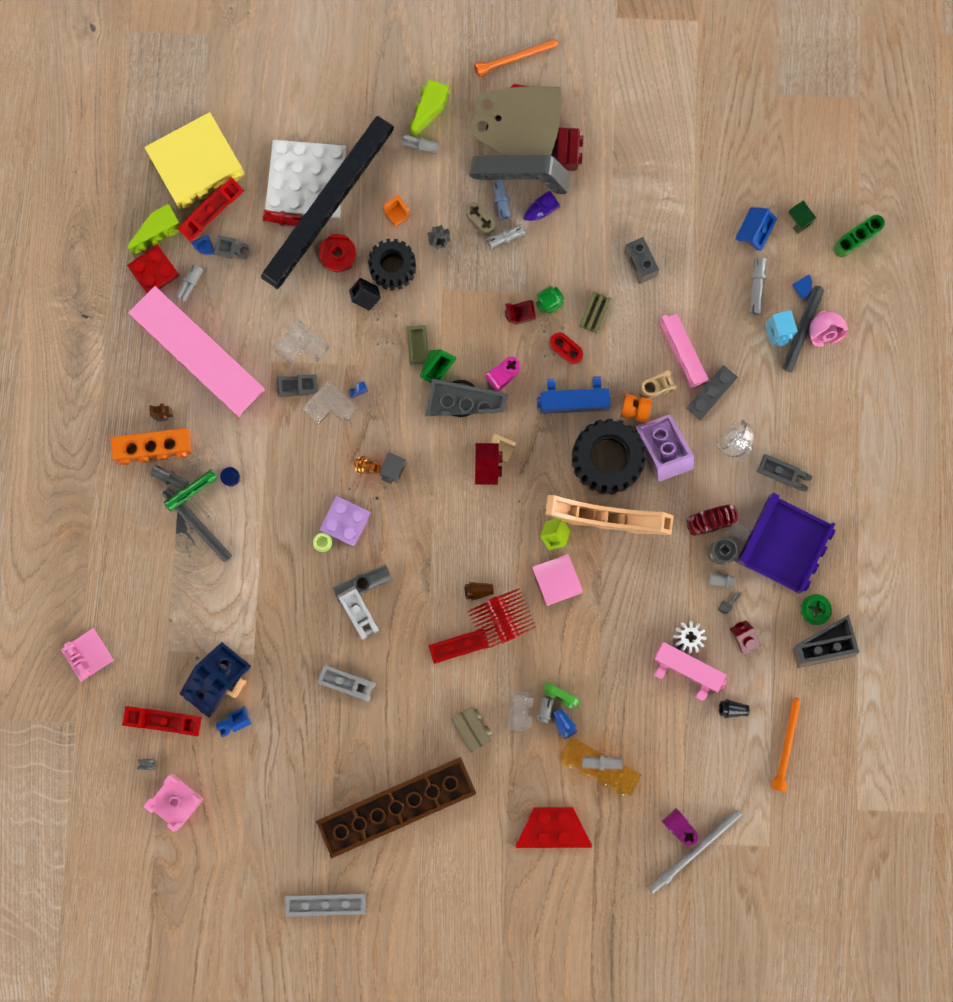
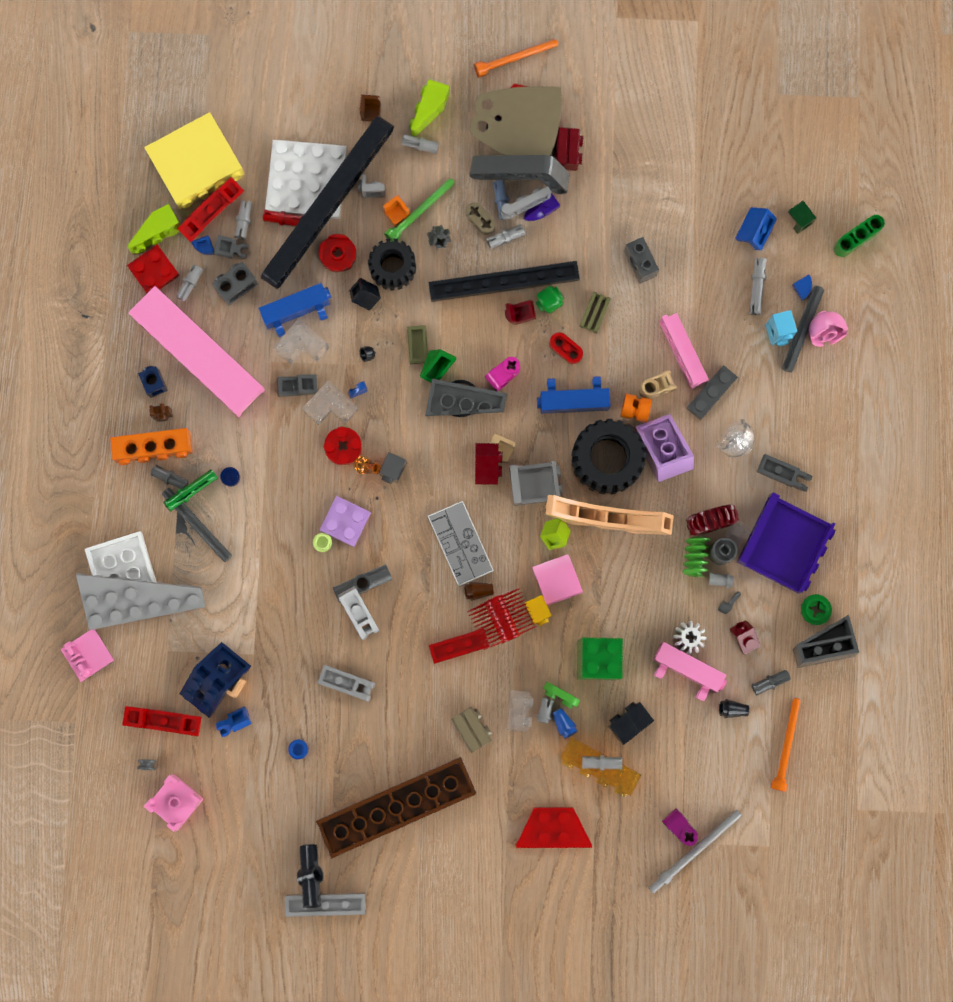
(121, 558): none -> white plate
(127, 600): none -> light grey wing
(156, 388): none -> dark blue brick
(238, 287): none -> dark grey brick
(243, 220): none -> light grey pin
(295, 306): none -> blue brick
(298, 749): none -> blue tile
(310, 876): none -> black piece
(342, 435): none -> red plate
(367, 353): none -> black hinge
(369, 107): none -> reddish brown panel
(371, 190): none -> light grey bracket
(395, 233): none -> bright green piece
(460, 543): none -> light grey tile
(504, 281): none -> black plate
(524, 203): none -> light grey plate
(534, 482): none -> light grey panel
(538, 610): none -> yellow brick
(599, 658): none -> green brick
(630, 723): none -> black brick
(695, 556): none -> bright green piece
(771, 682): none -> dark grey axle

